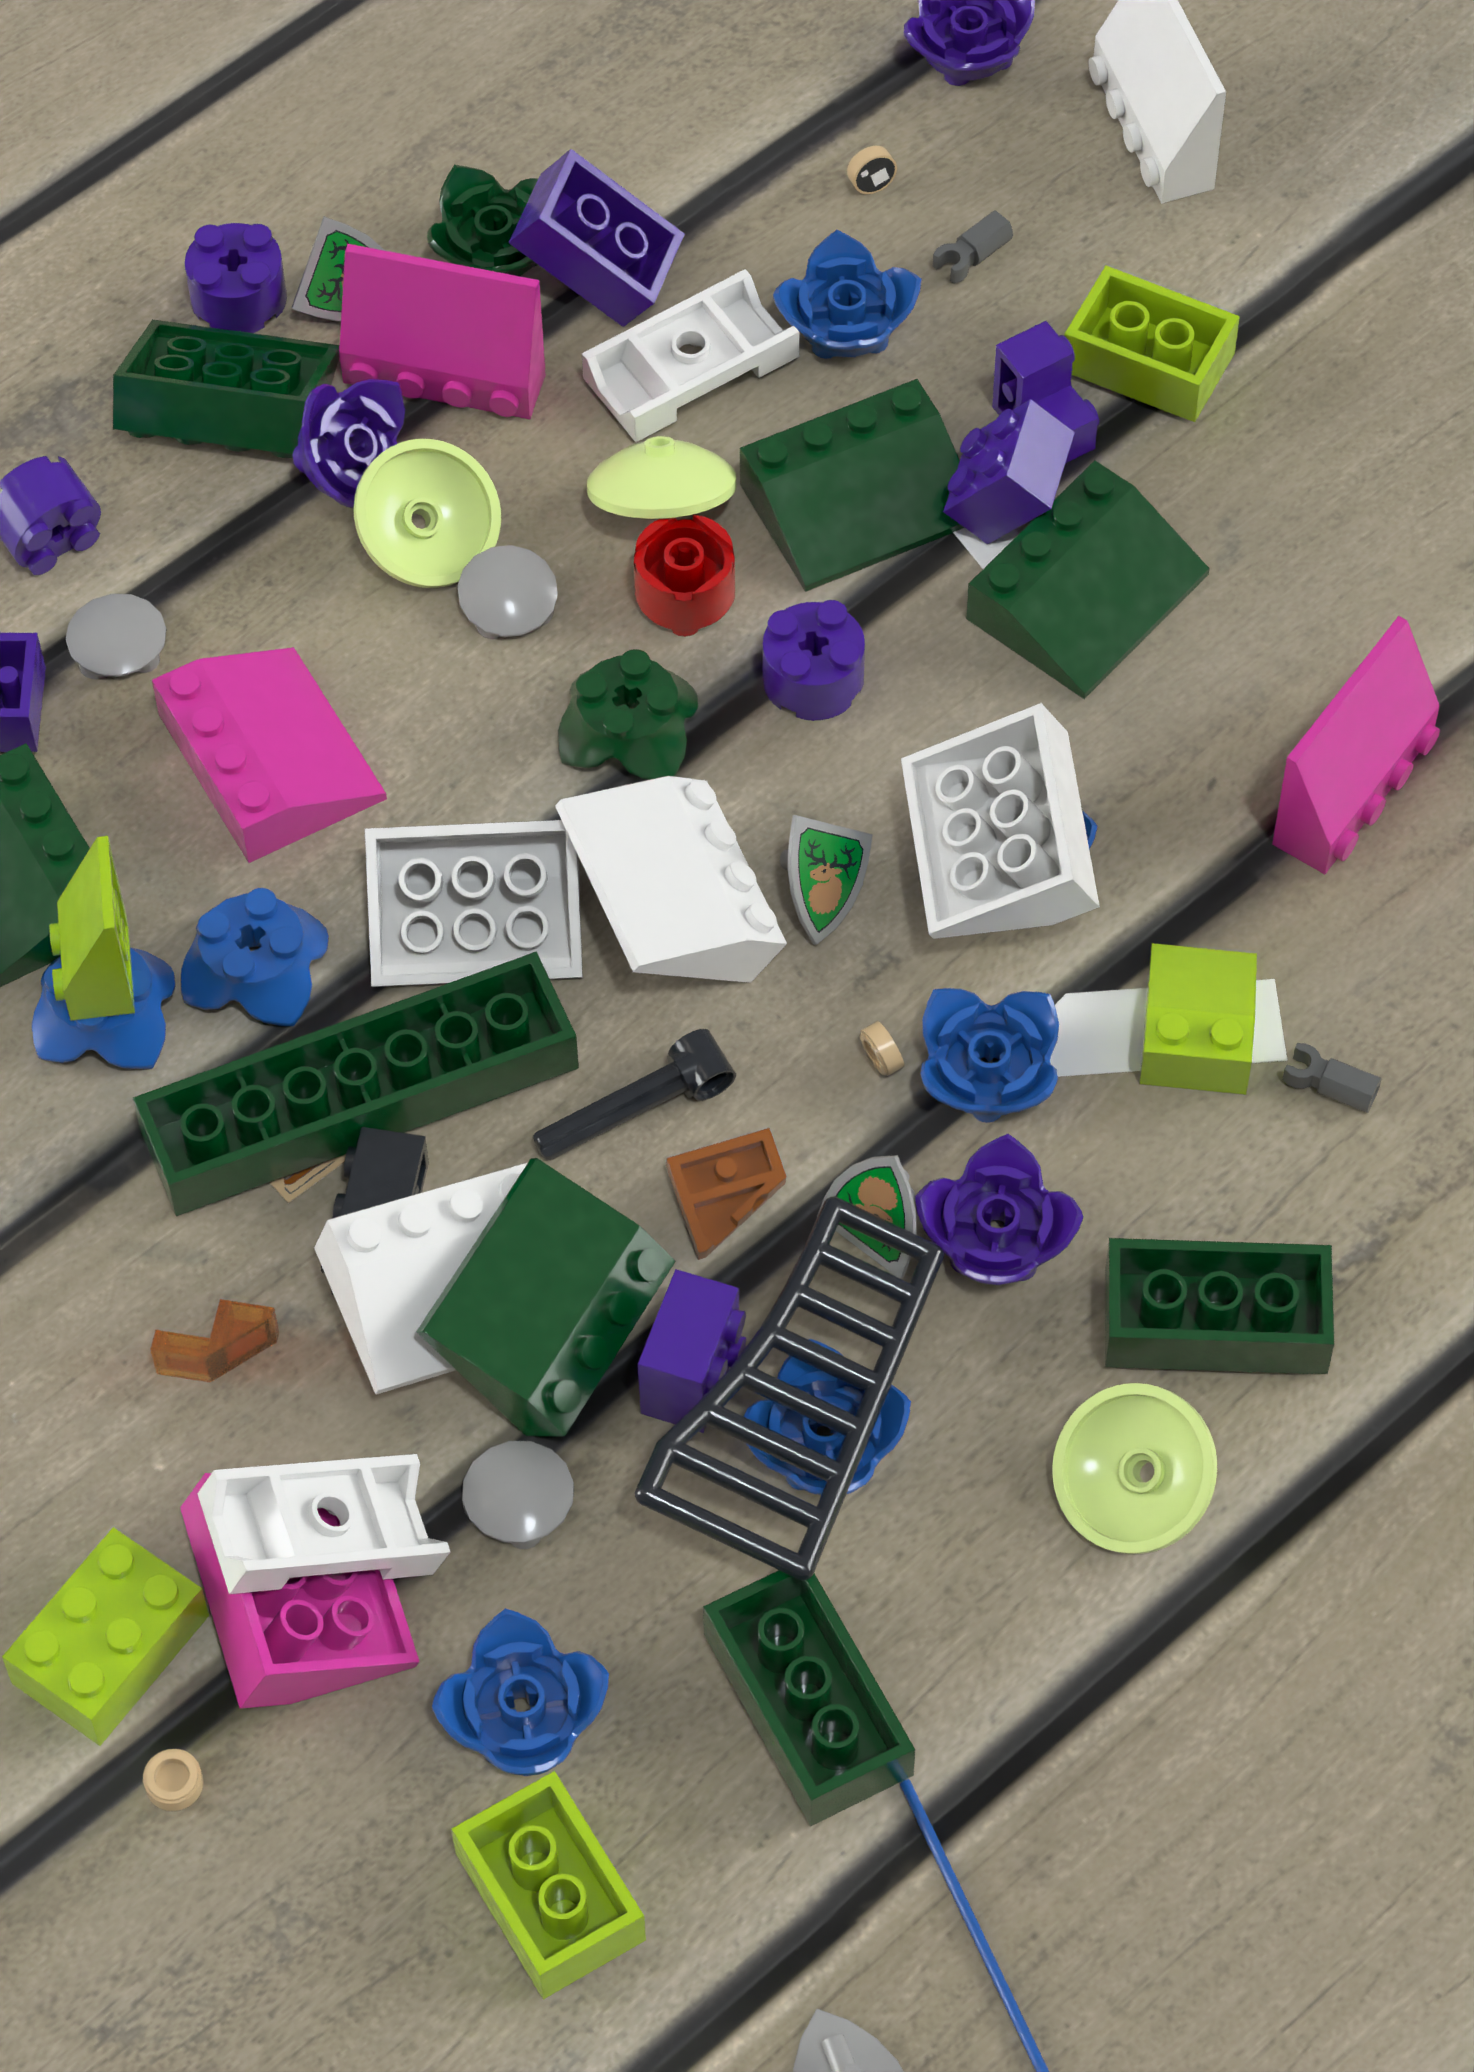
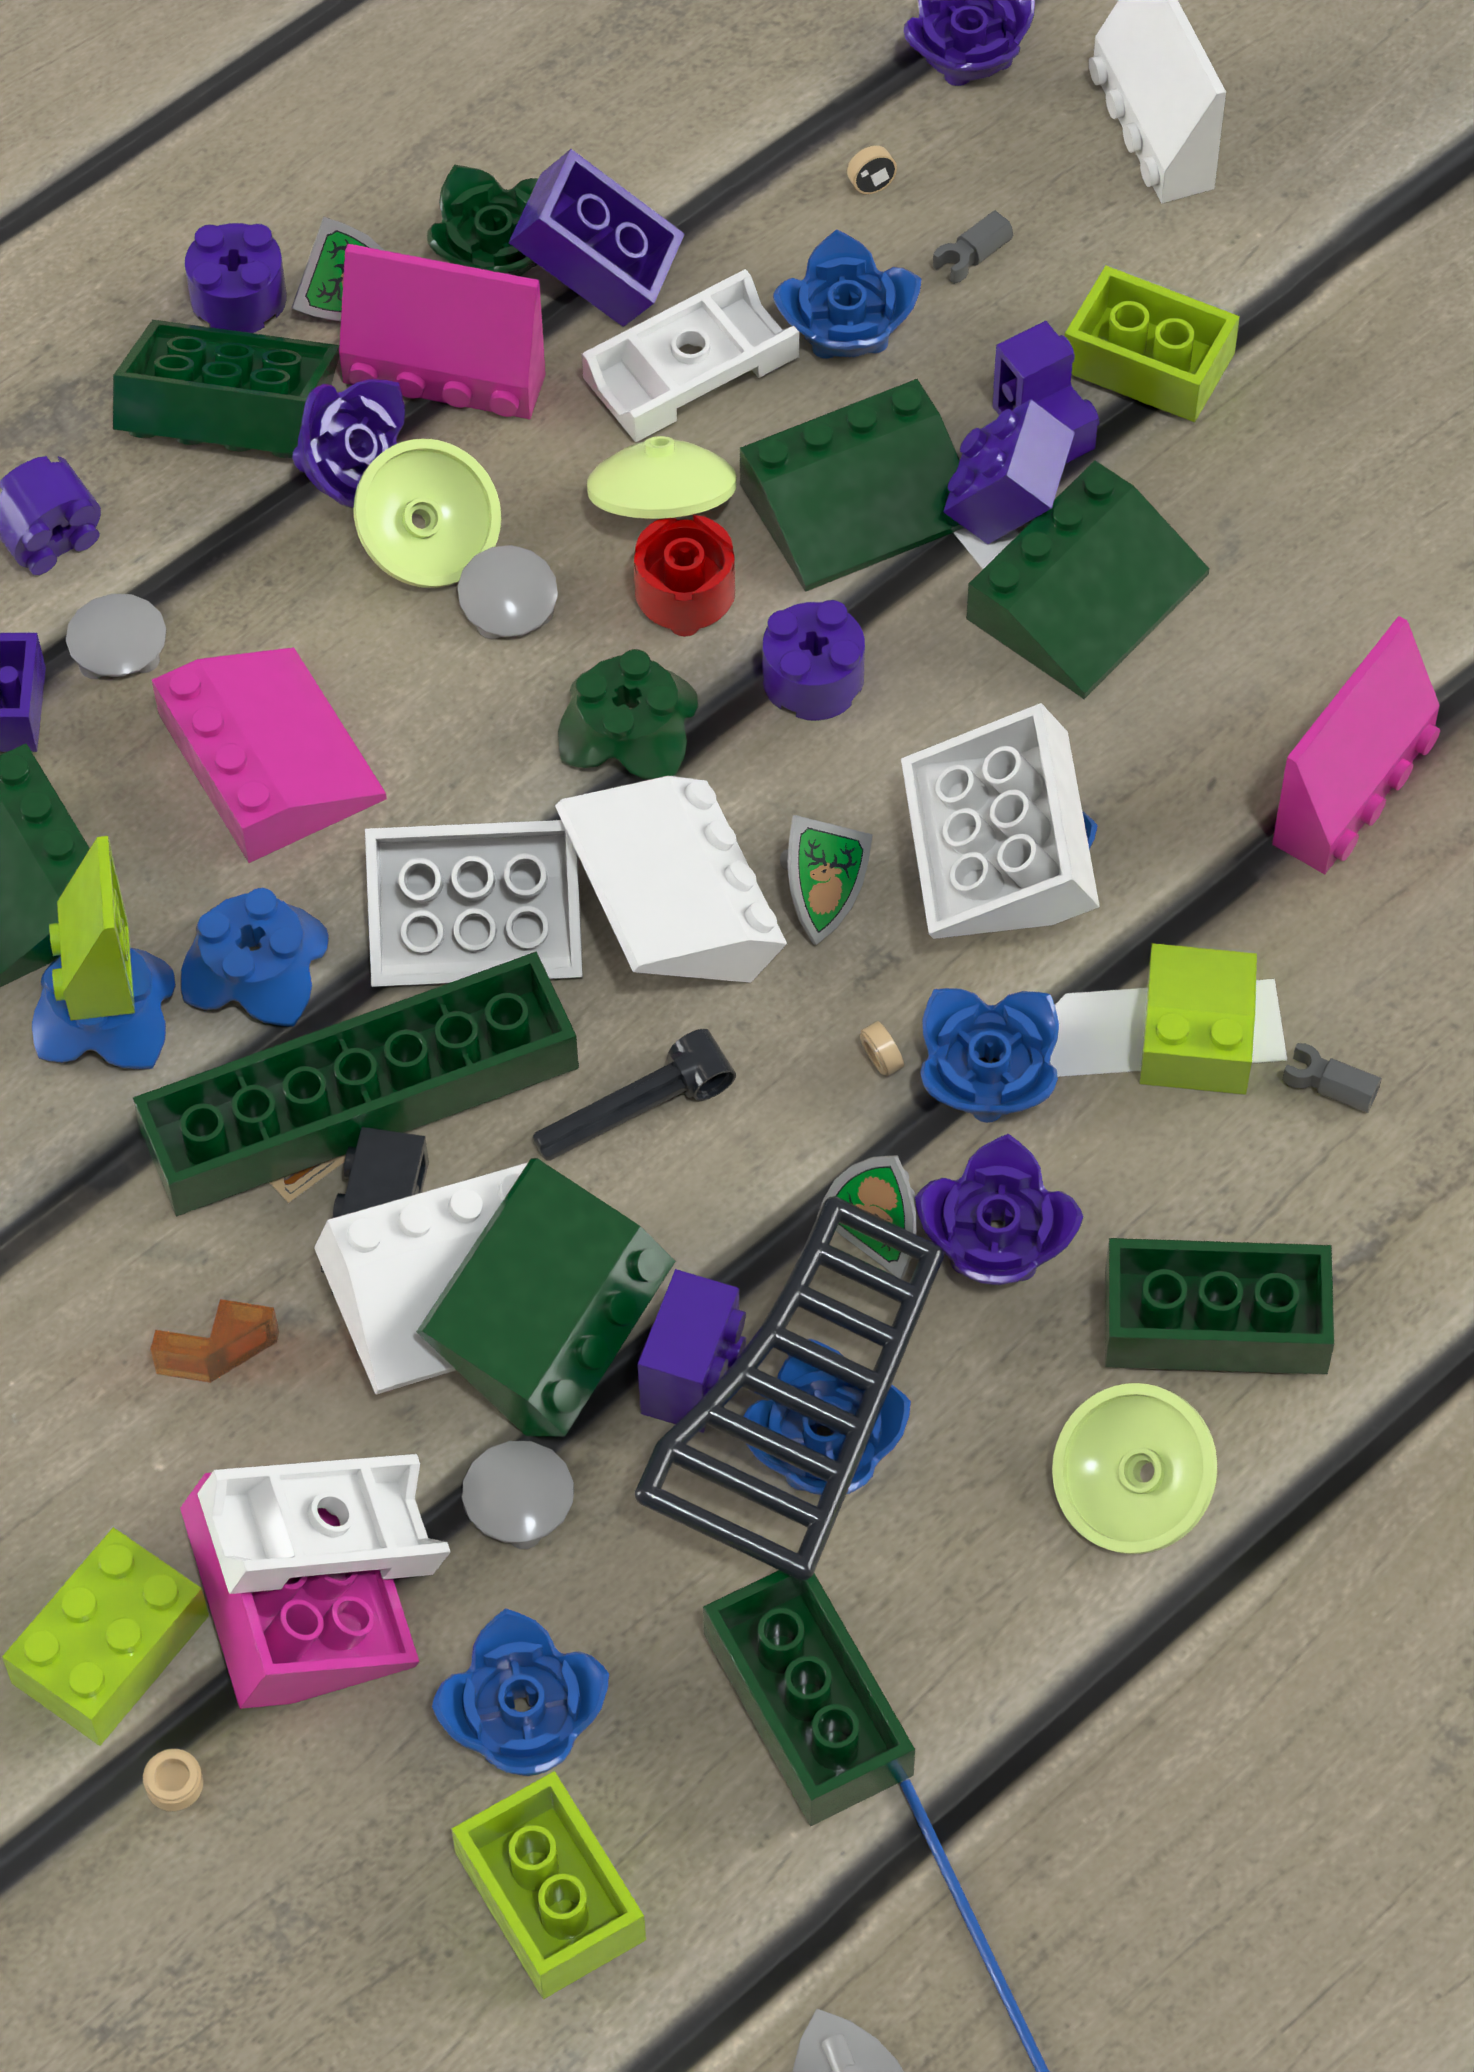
(724, 1185): dark orange wing -> none

